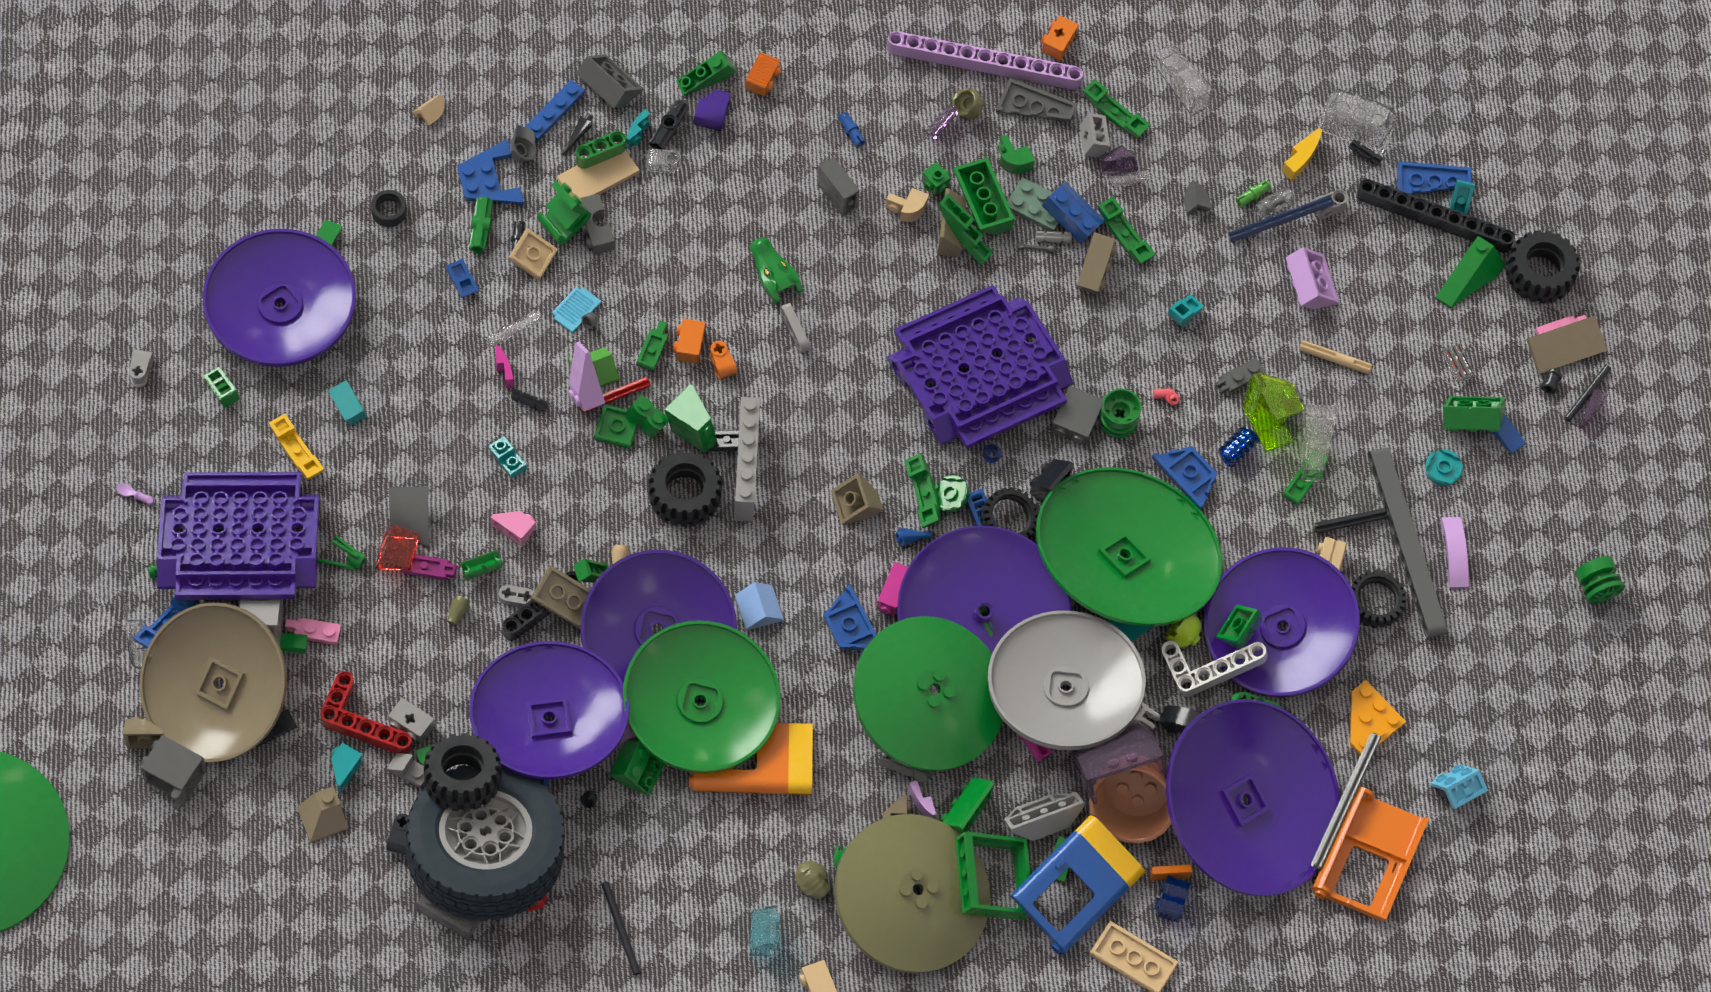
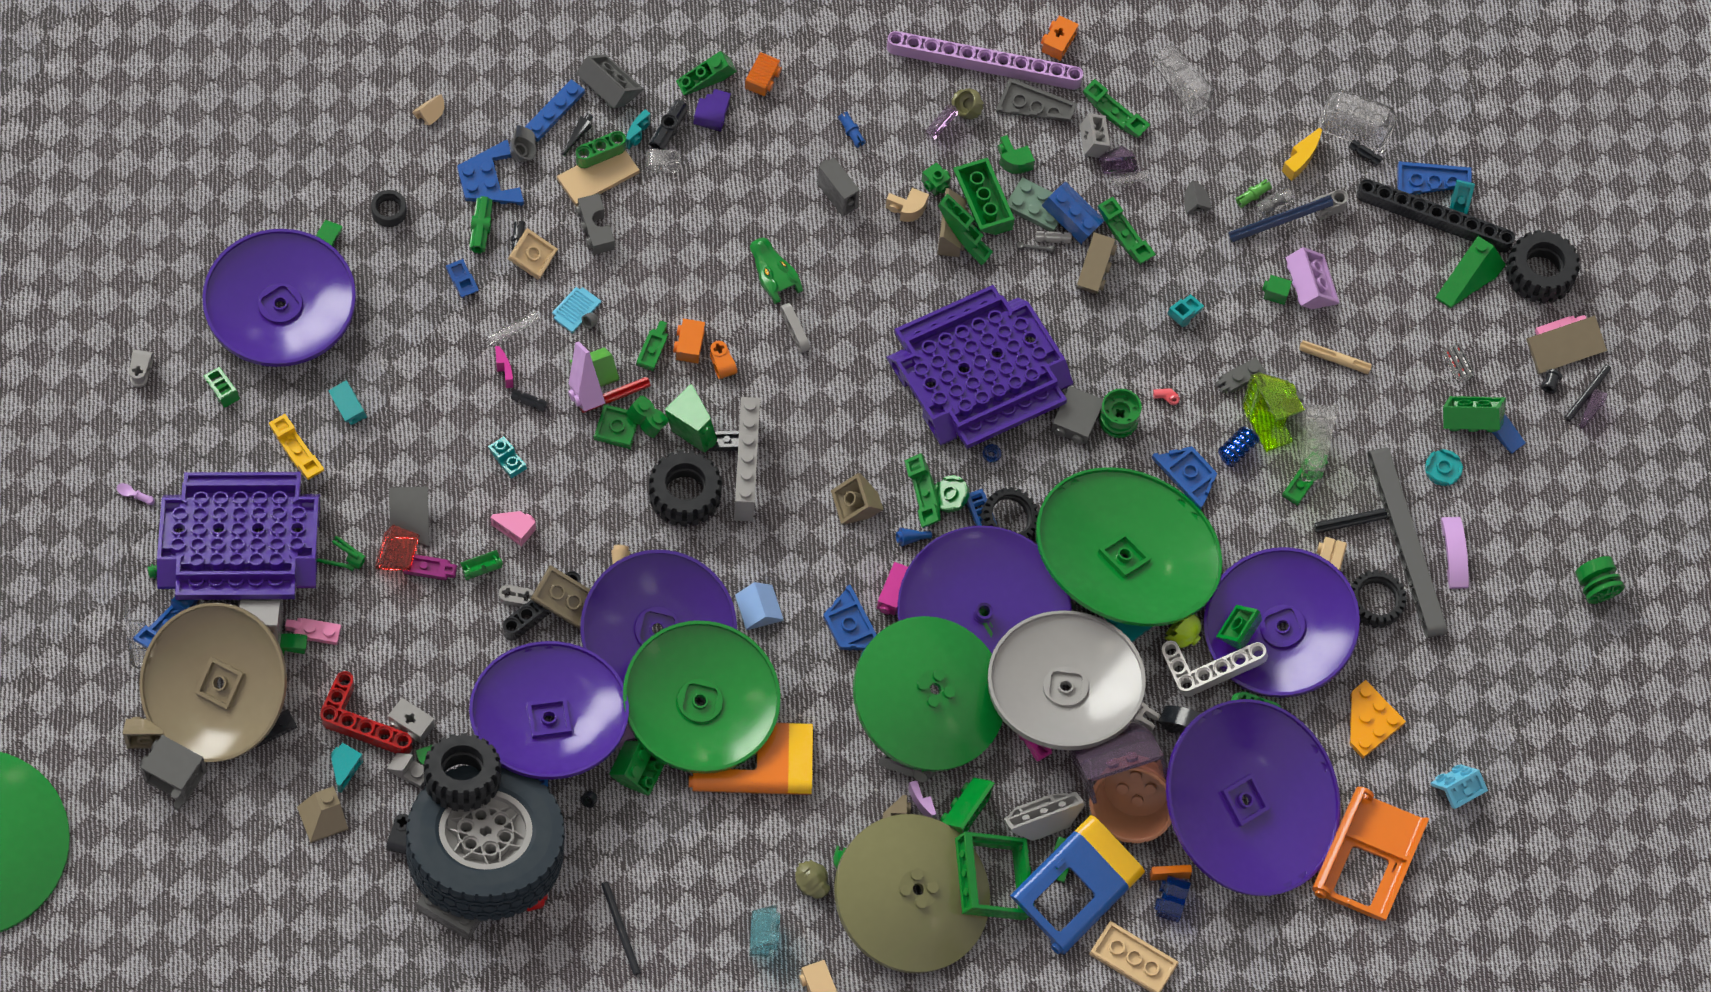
(458, 608): olive cone -> none
(565, 214): green piece -> none
(589, 570): green slope -> none
(1050, 477): black slope -> none
(1276, 289): none -> green brick
(1345, 801): axle -> none

